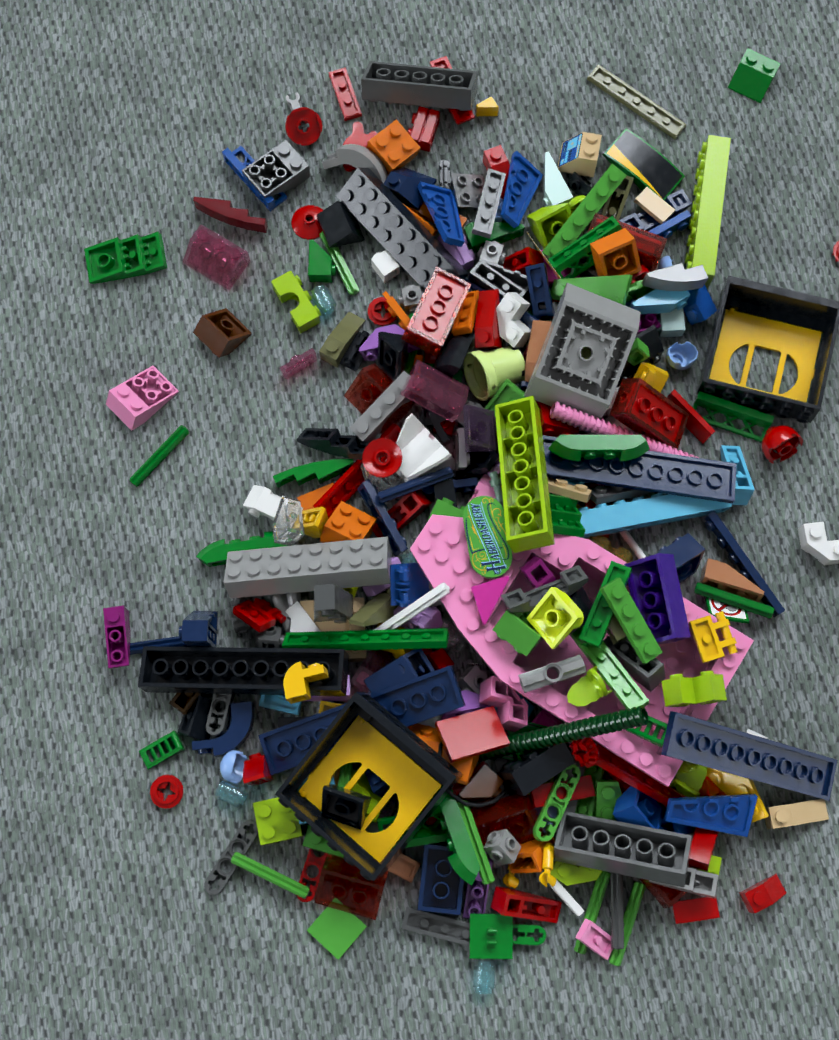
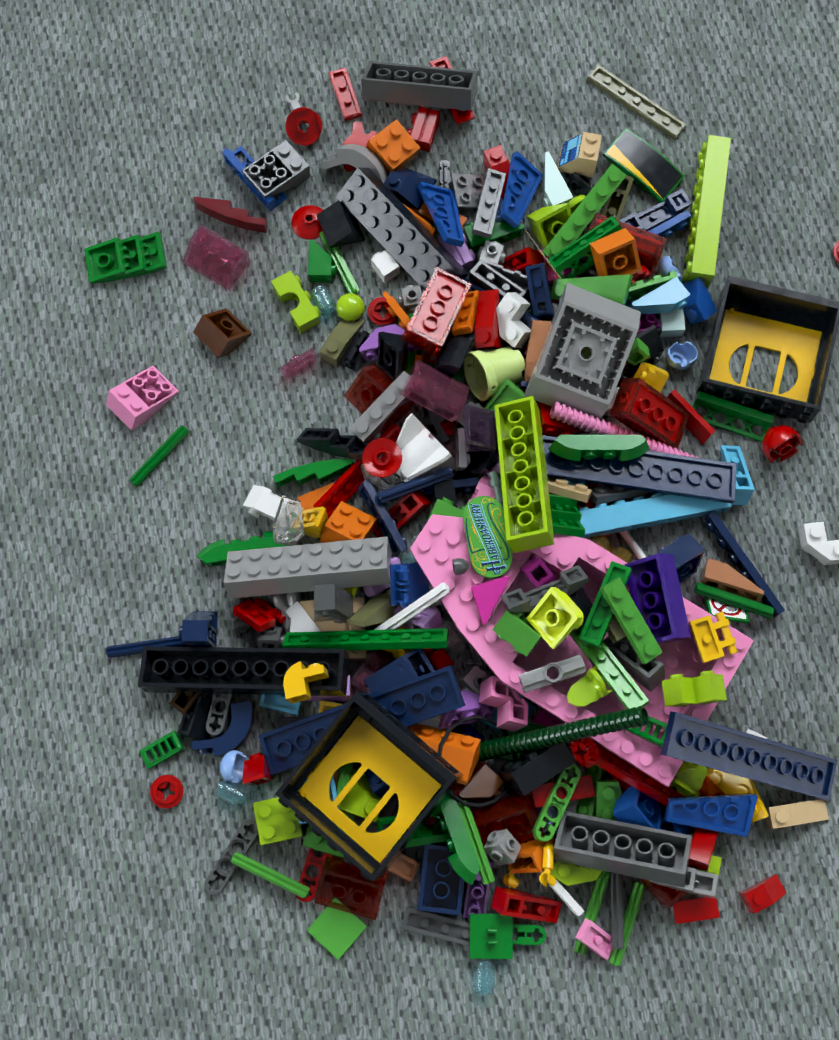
(117, 636): magenta slope -> none
(344, 805): black slope -> none
(350, 307): none -> lime hair
(460, 566): none -> dark grey hinge
(472, 734): tile -> none
(487, 108): yellow slope -> none
(654, 205): tile -> none
(676, 278): slope -> none
(754, 75): green slope -> none

